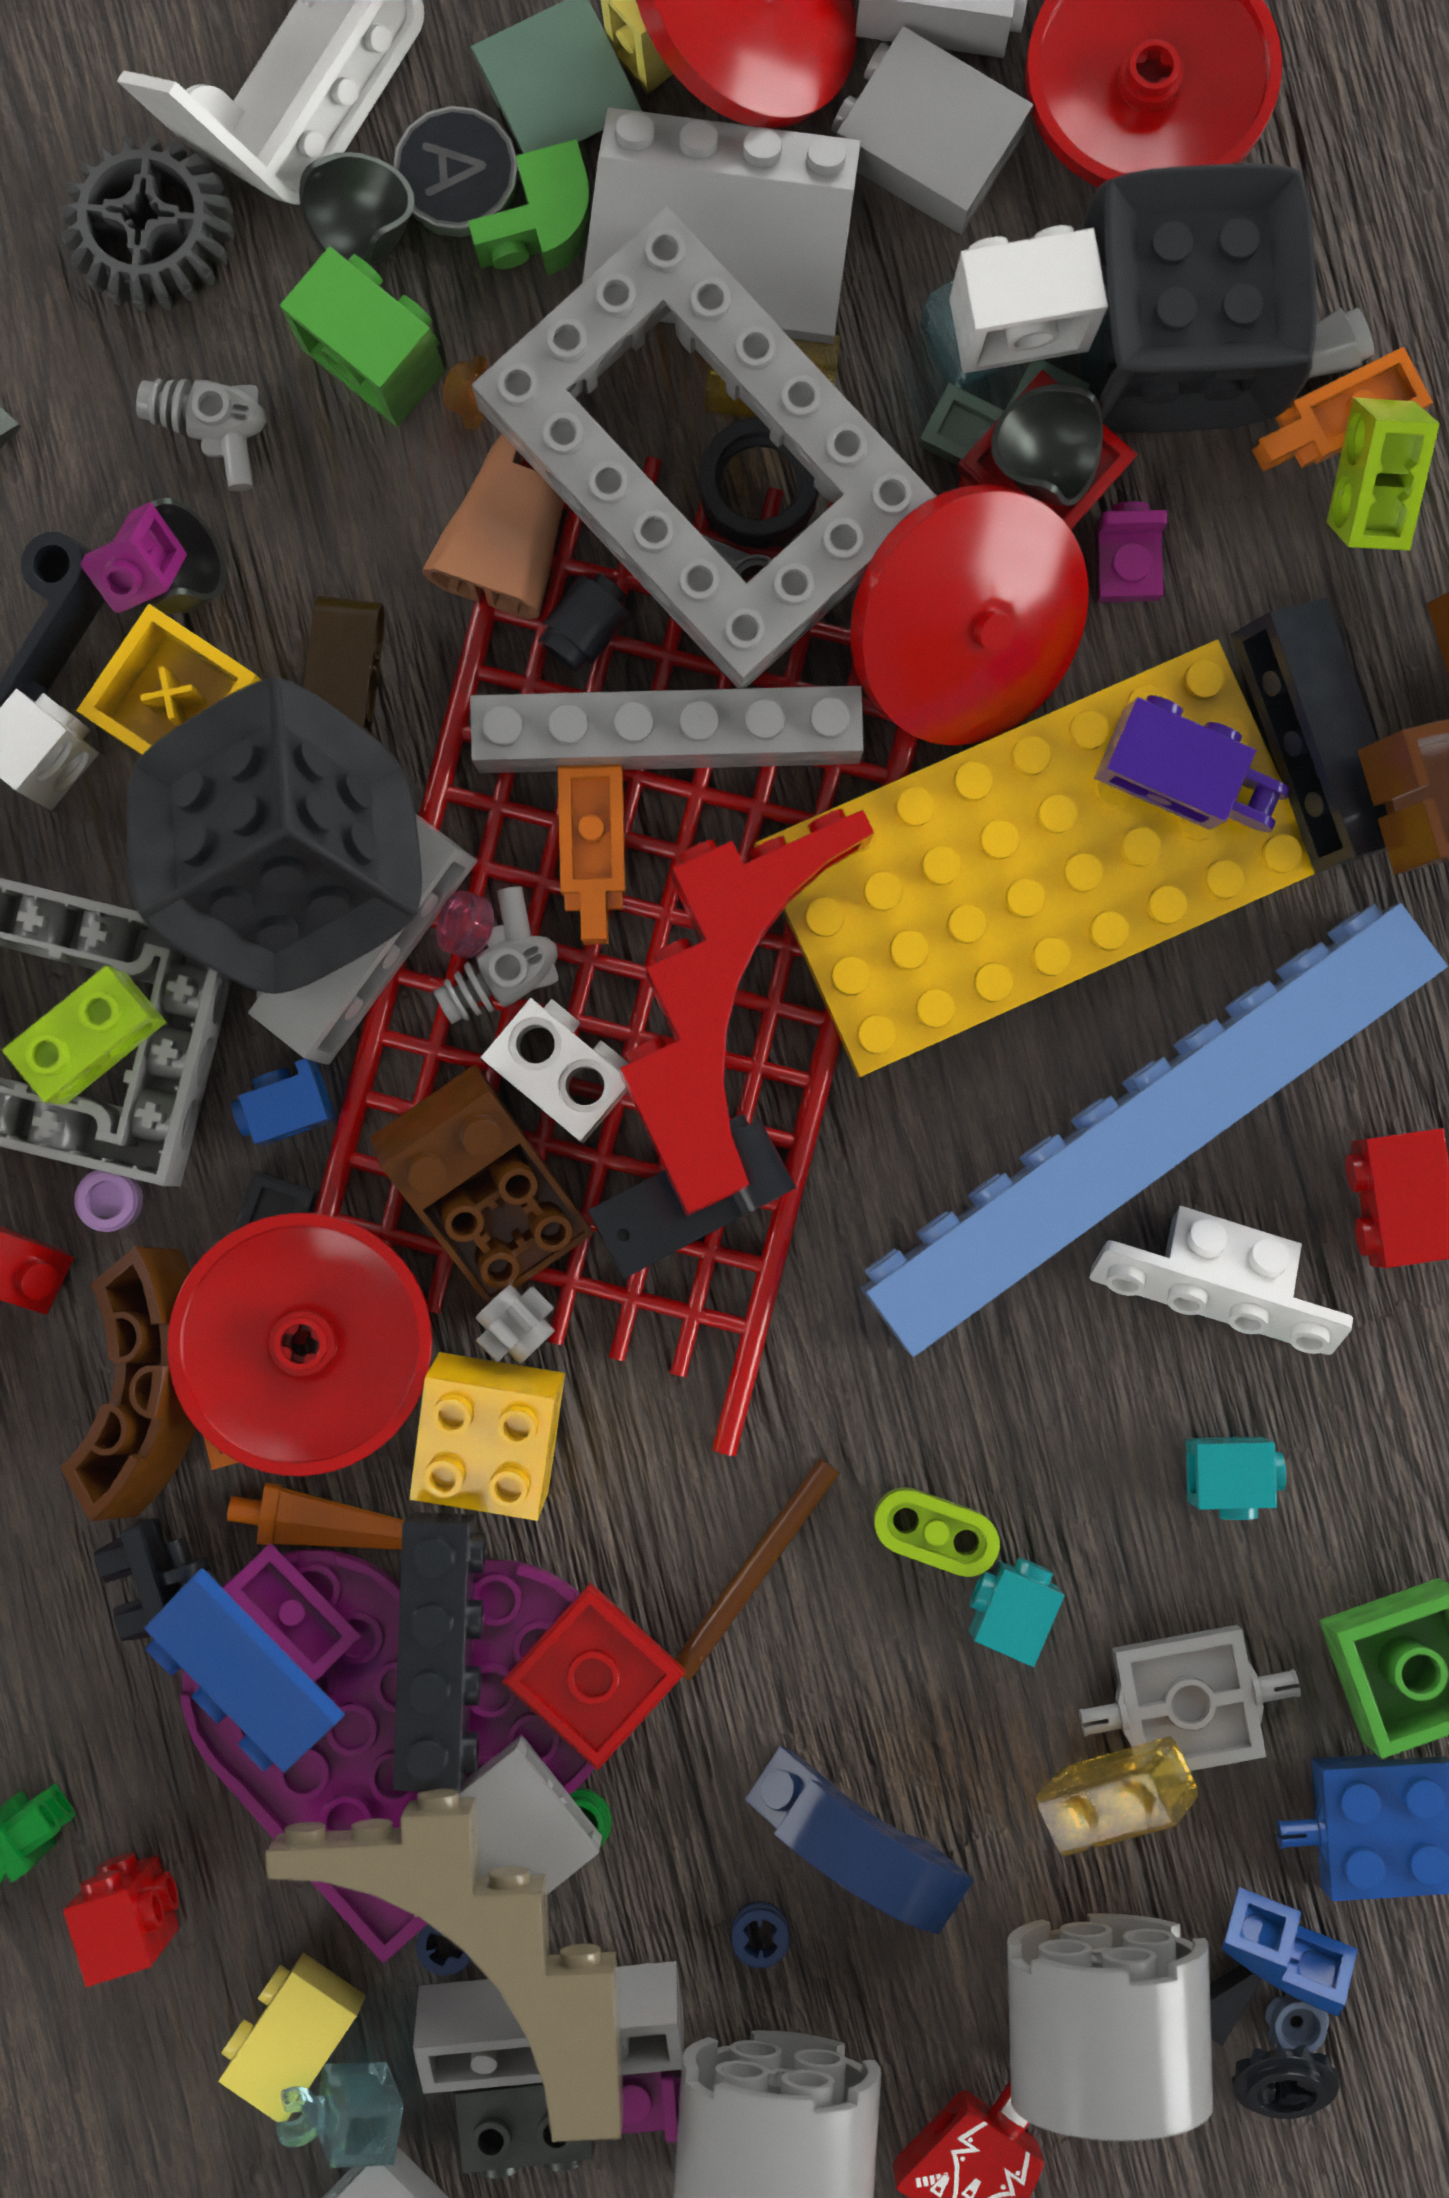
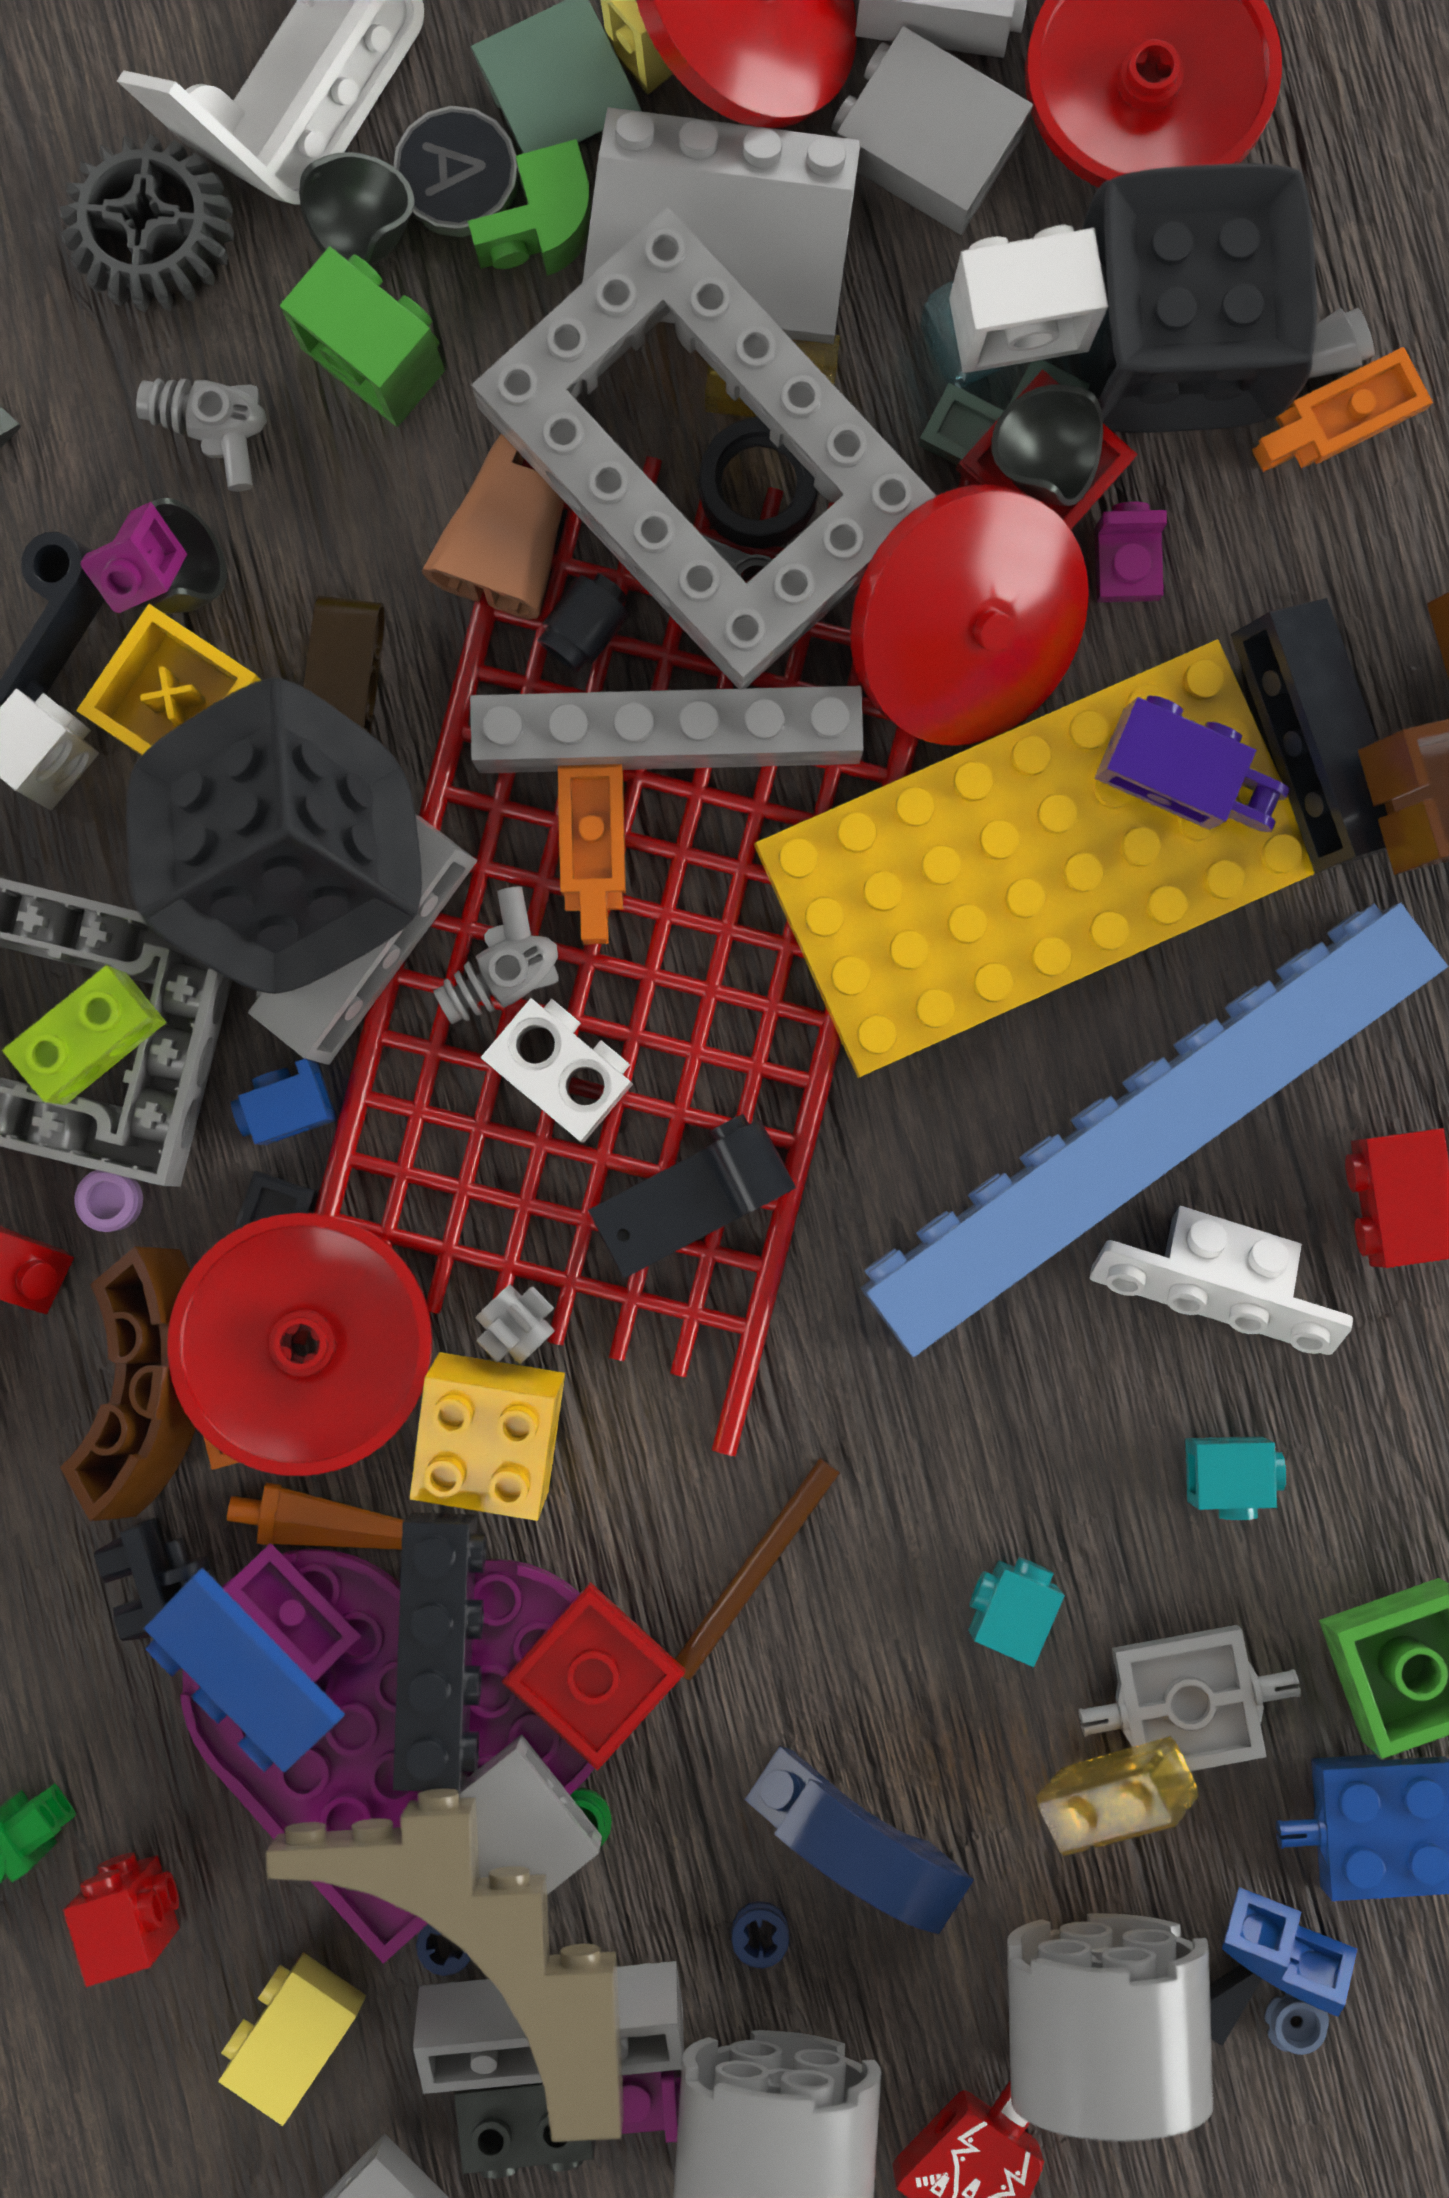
(352, 2115): clear light blue brick -> none
(458, 390): clear orange plate -> none
(465, 924): clear pink tile -> none
(480, 1185): reddish brown slope -> none
(731, 909): red arch -> none
(934, 1532): lime plate -> none
(1301, 2080): black gear -> none
(1382, 473): lime brick -> none

